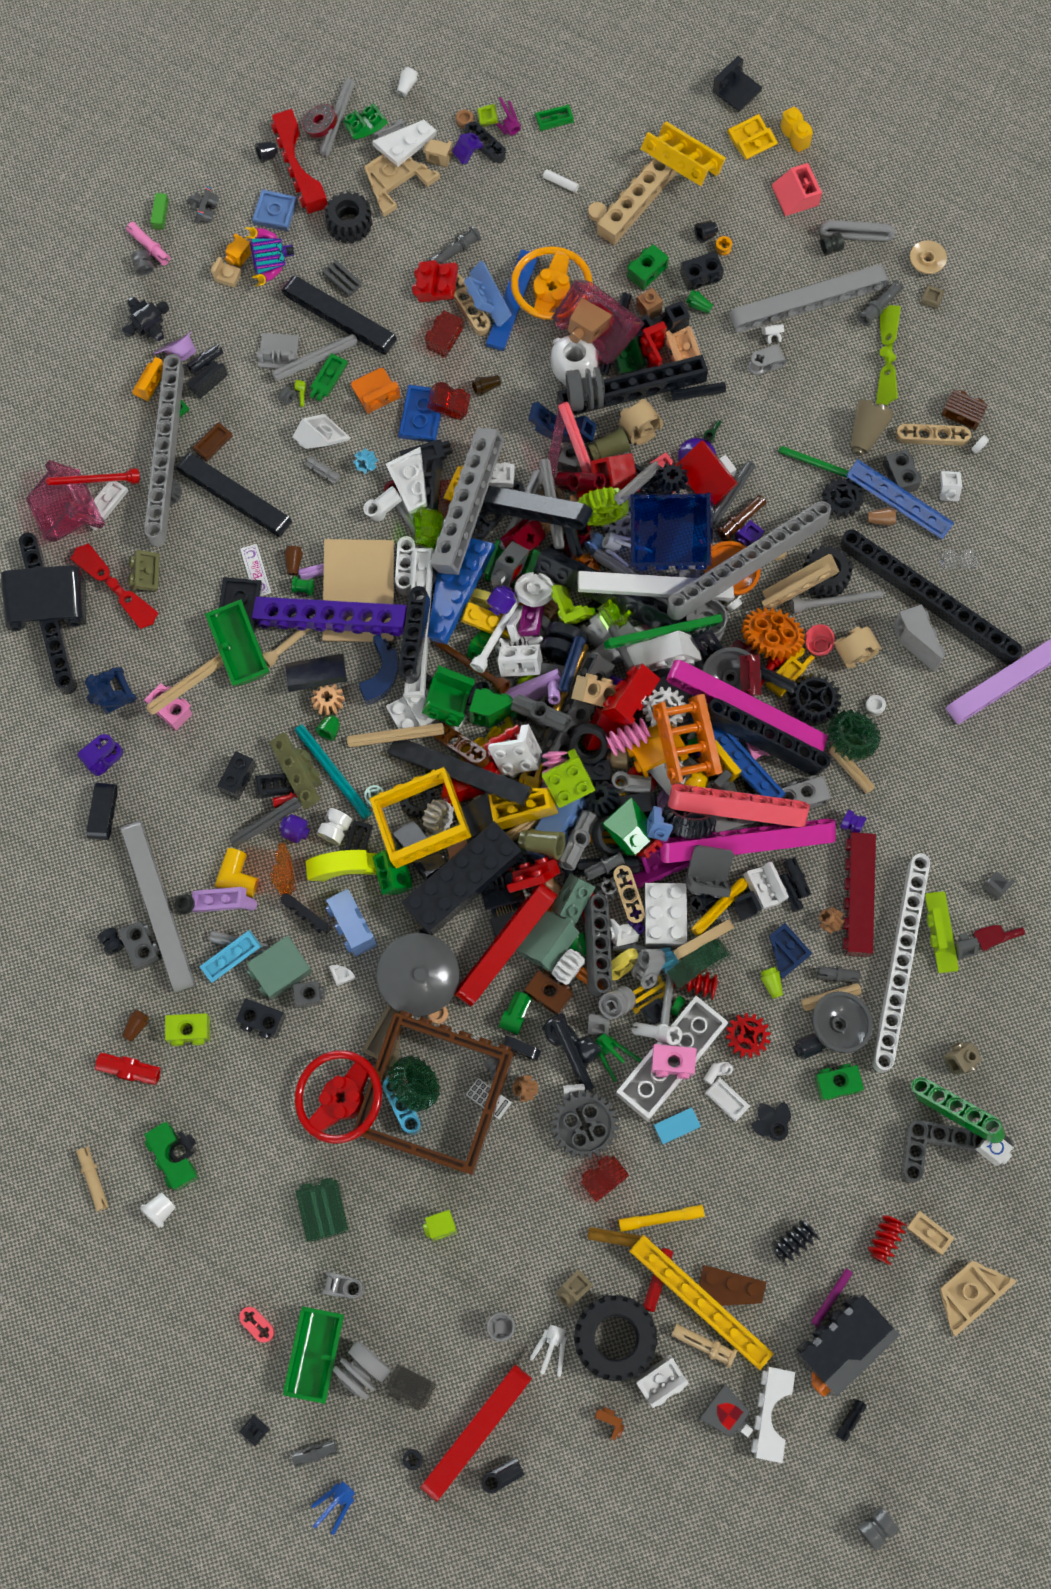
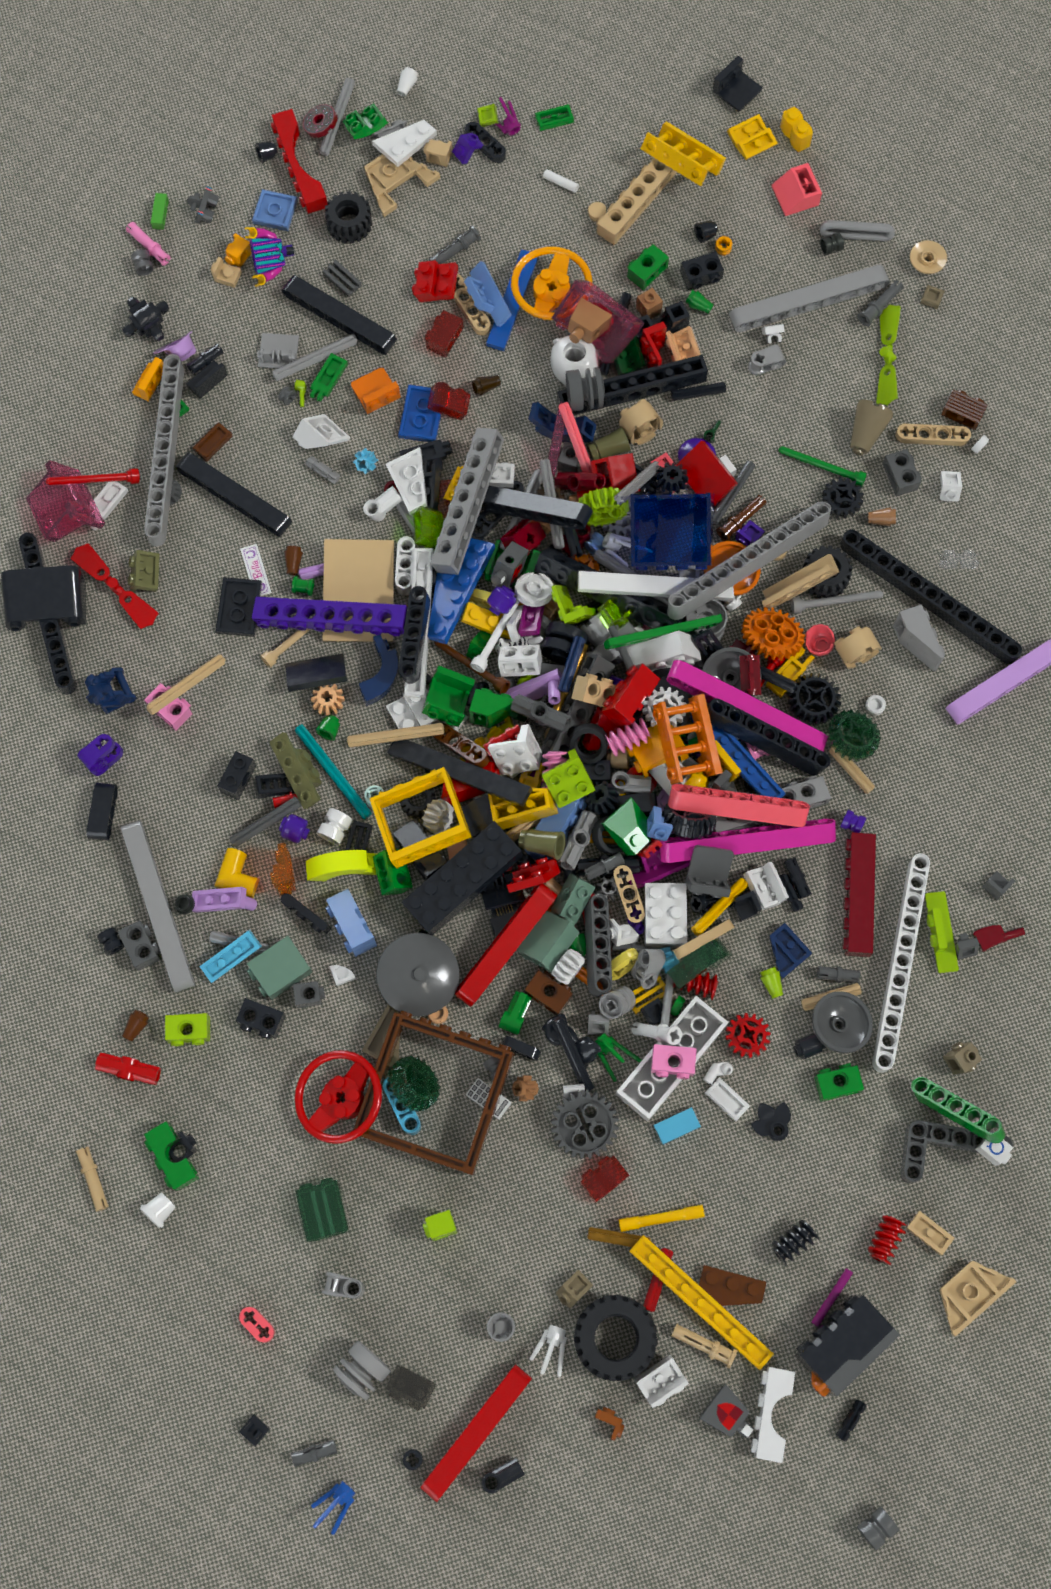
(237, 643): green container -> none
(313, 1355): green container -> none
(464, 117): medium nougat tile -> none
(831, 920): medium nougat gear -> none
(900, 499): blue tile -> none

